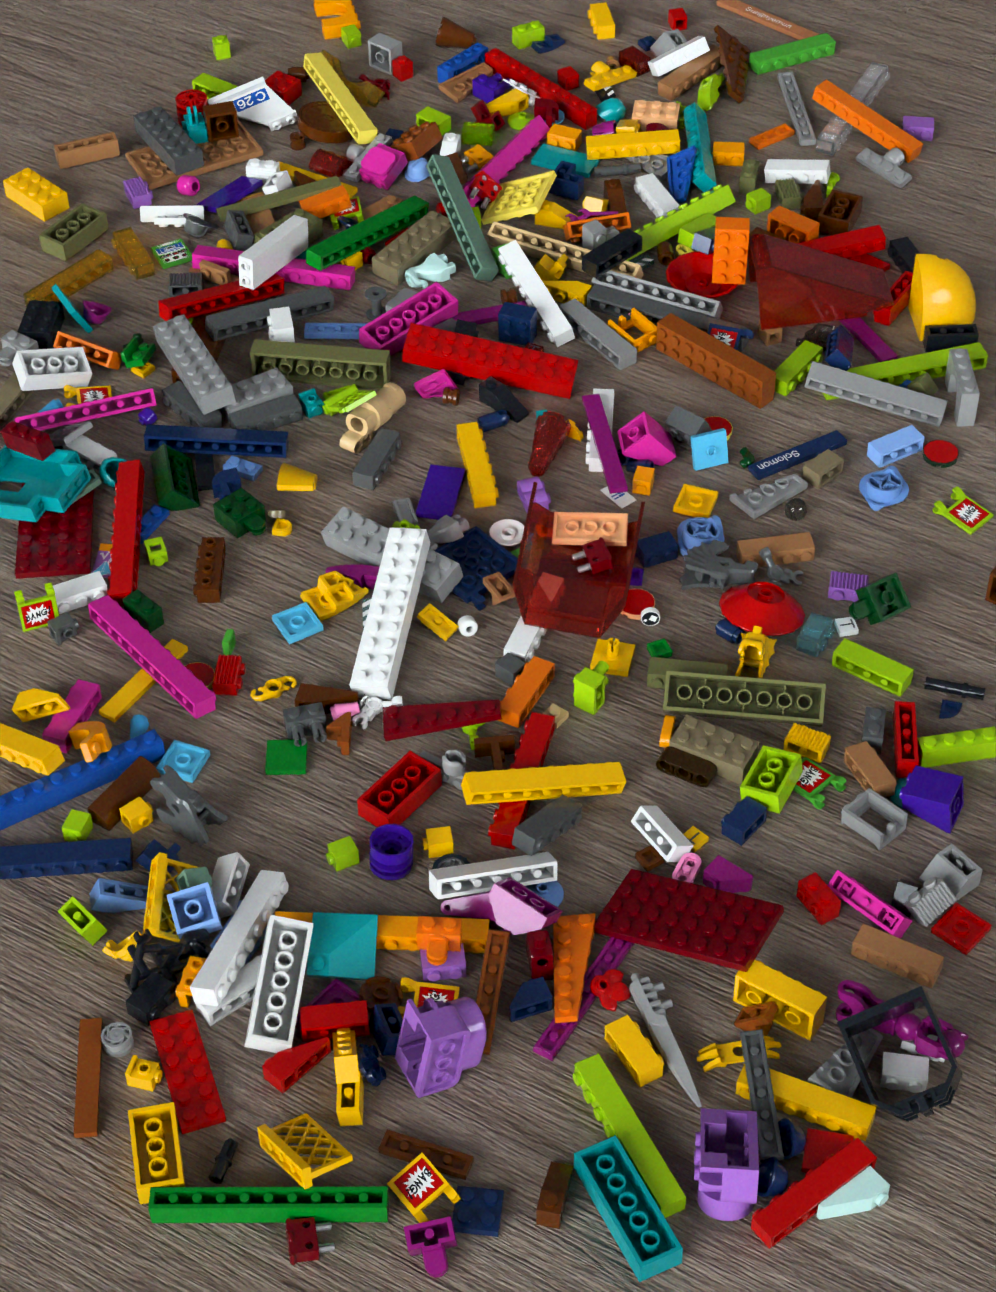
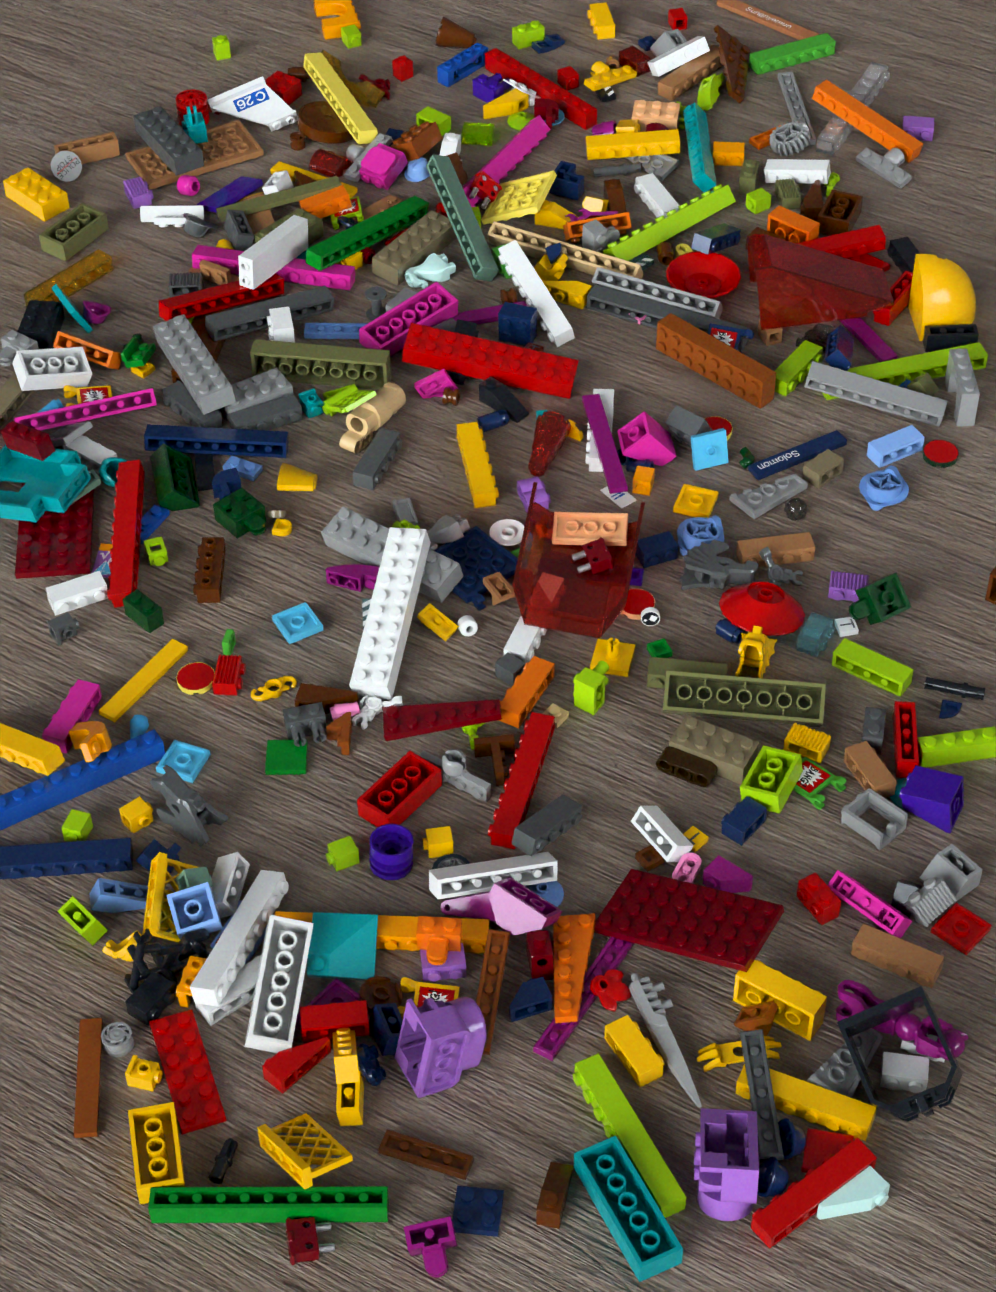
(37, 611): flag -> none
(37, 704): yellow slope -> none
(66, 166): none -> light grey piece
(126, 788): reddish brown brick -> none
(133, 253): clear yellow brick -> none
(147, 416): dark purple piece -> none
(152, 656): dark pink brick -> none
(172, 253): tile -> none
(211, 85): lime brick -> none
(221, 121): reddish brown brick -> none
(261, 169): white brick -> none
(332, 595): yellow slope -> none
(382, 51): light grey brick -> none
(420, 1185): flag -> none
(440, 492): dark purple tile -> none
(461, 84): medium nougat wing -> none
(476, 158): light orange piece -> none
(484, 116): dark red brick -> none
(543, 783): yellow brick -> none
(550, 157): teal tile -> none
(553, 252): none -> dark blue tile
(564, 137): light orange brick -> none
(599, 334): light grey brick -> none
(611, 109): teal hair -> none
(611, 253): black brick -> none
(640, 322): light orange window -> none
(667, 730): light orange beam -> none
(680, 172): blue wing -> none
(687, 231): lime brick -> none
(730, 250): orange brick -> none
(790, 138): none -> light grey gear
(963, 513): flag -> none

